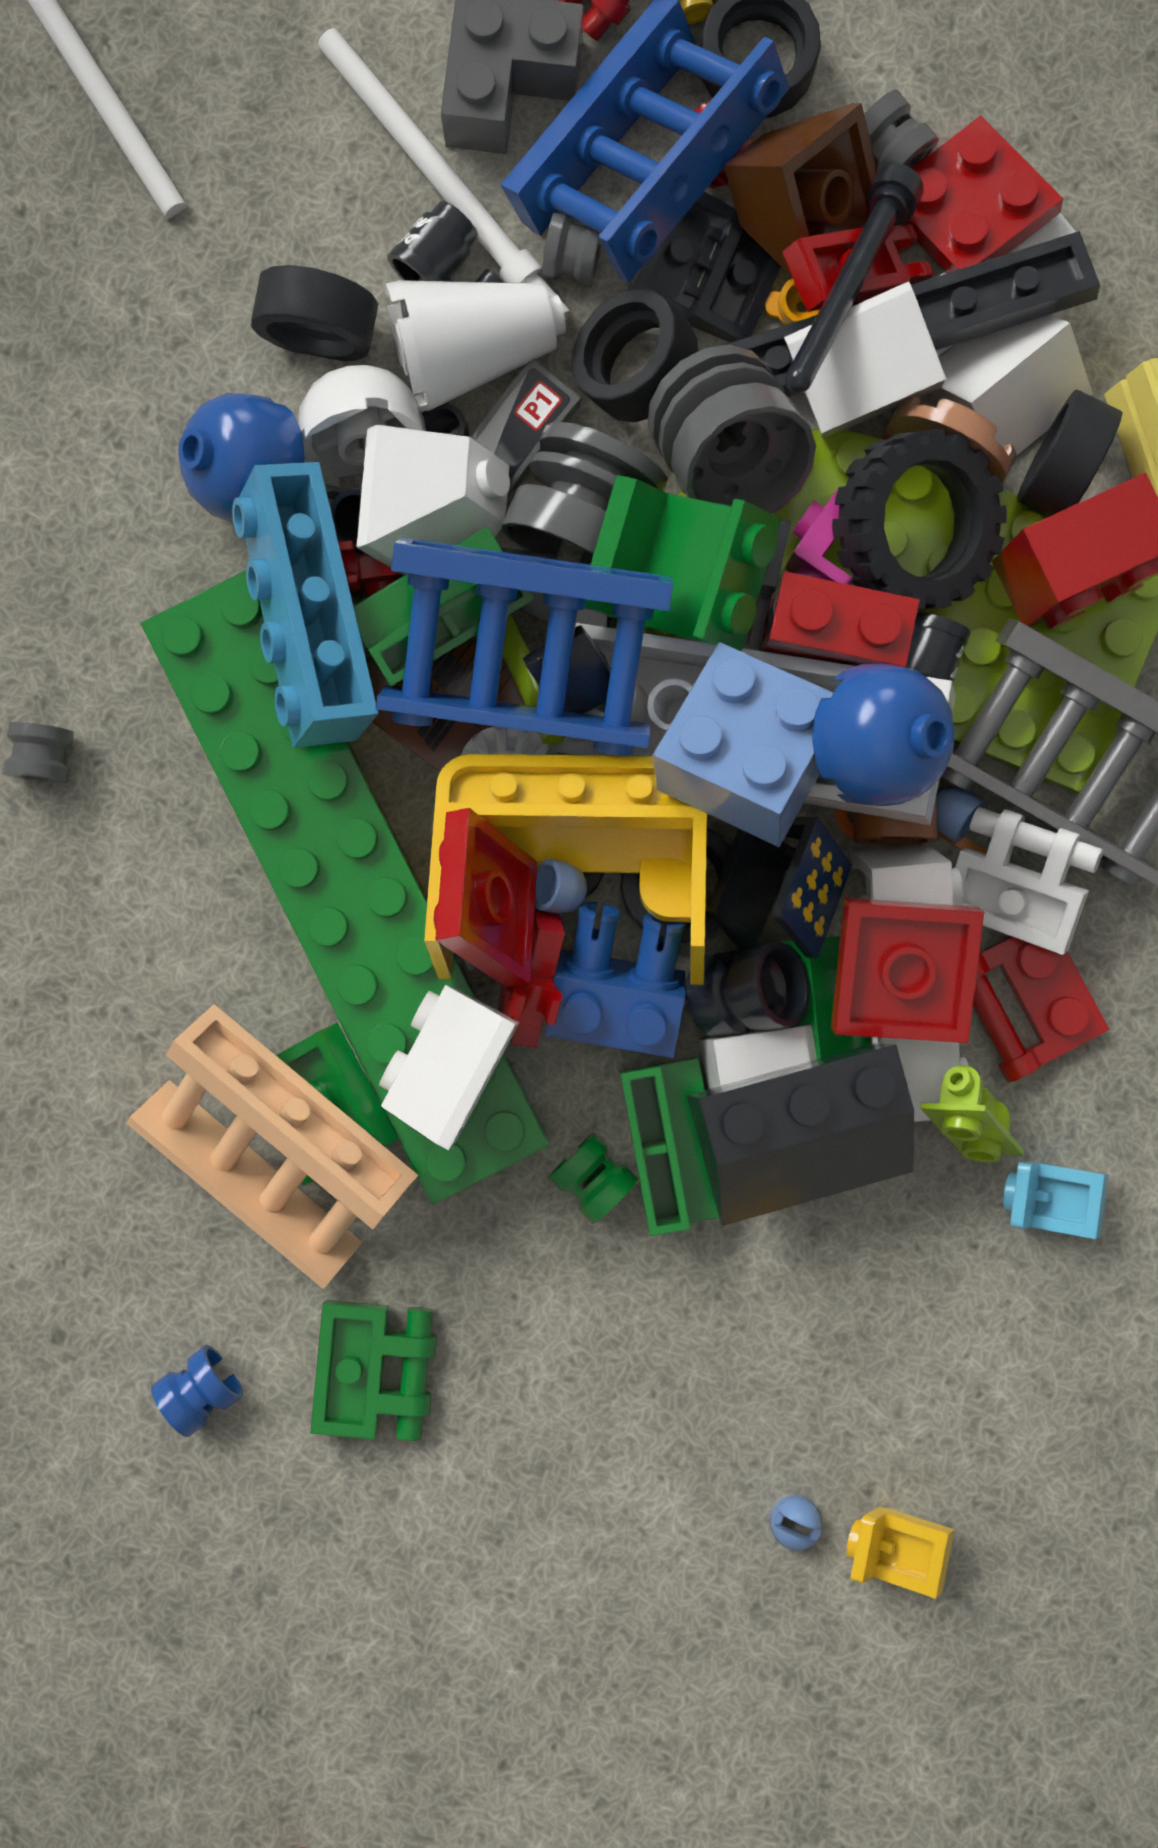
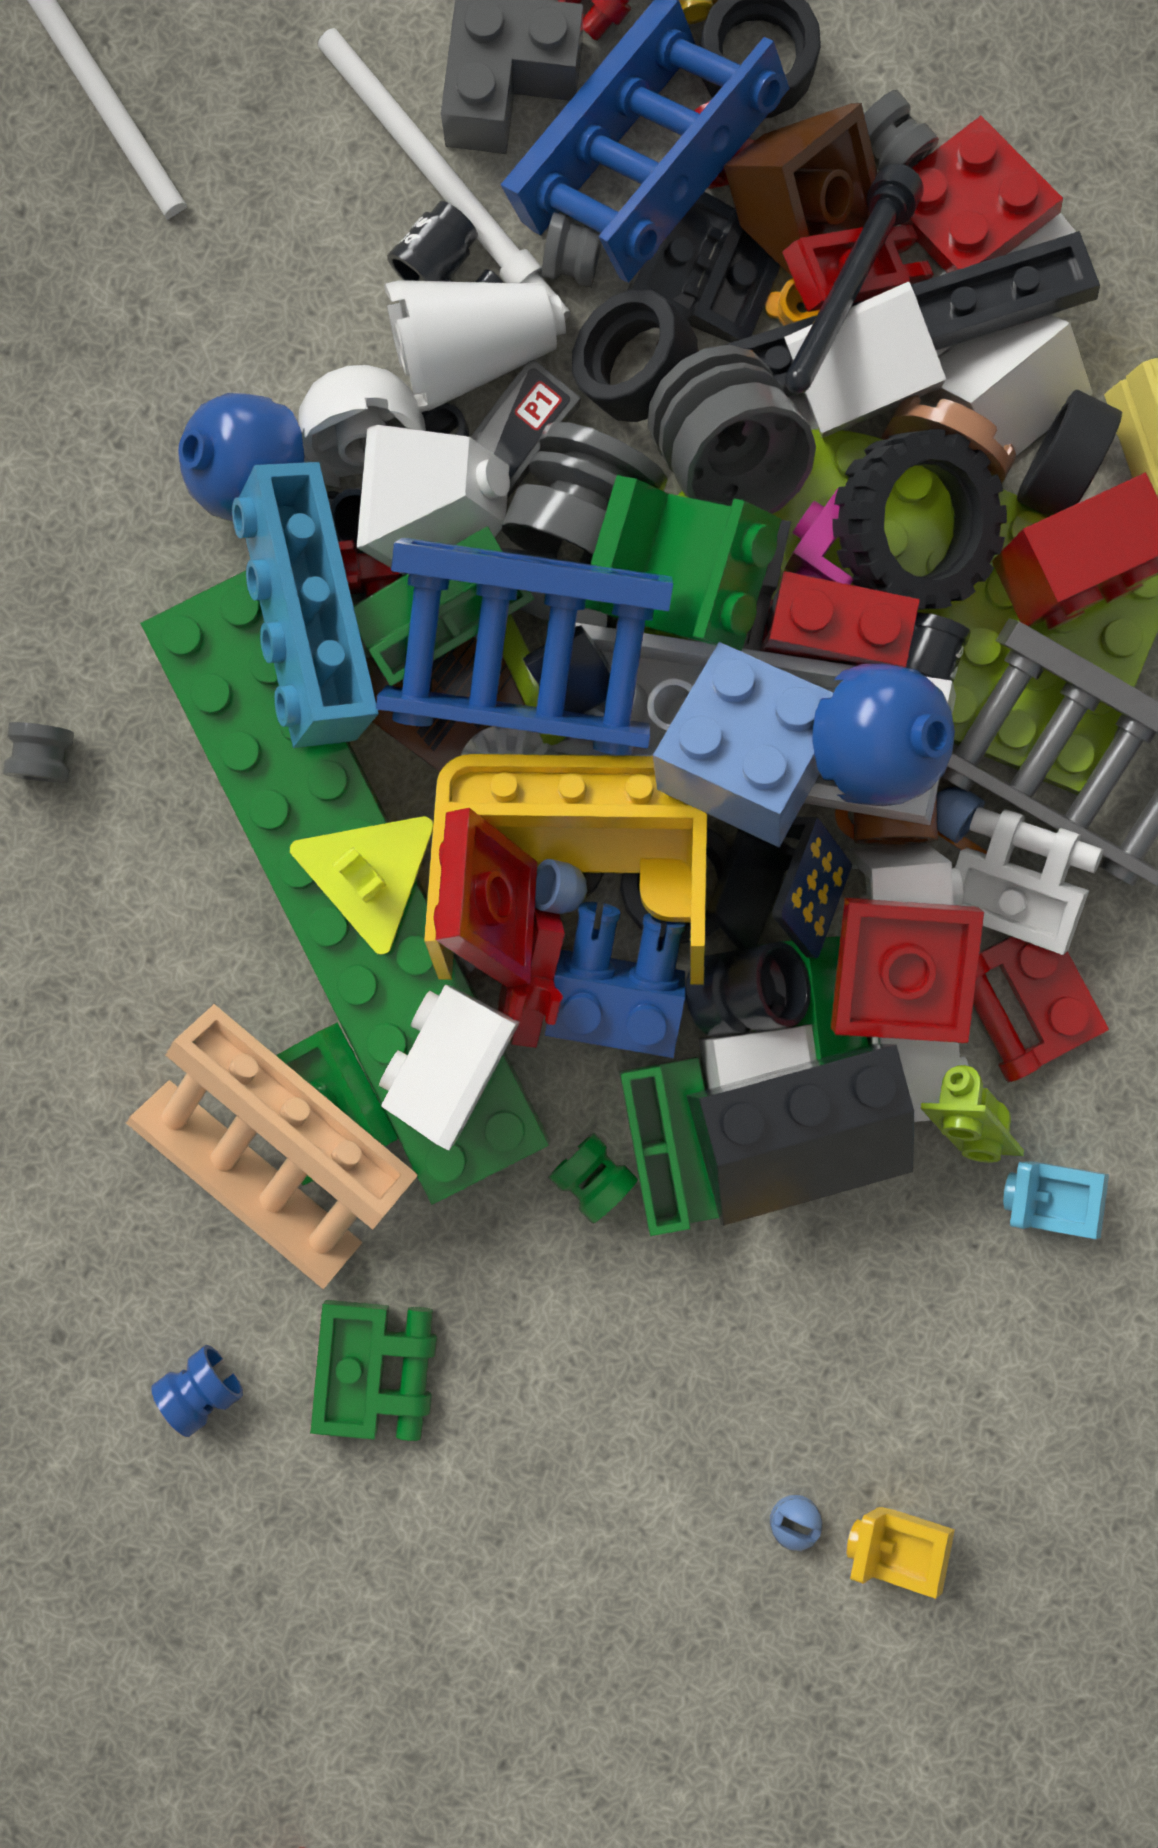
(314, 312): black tyre -> none
(368, 873): none -> neon yellow piece

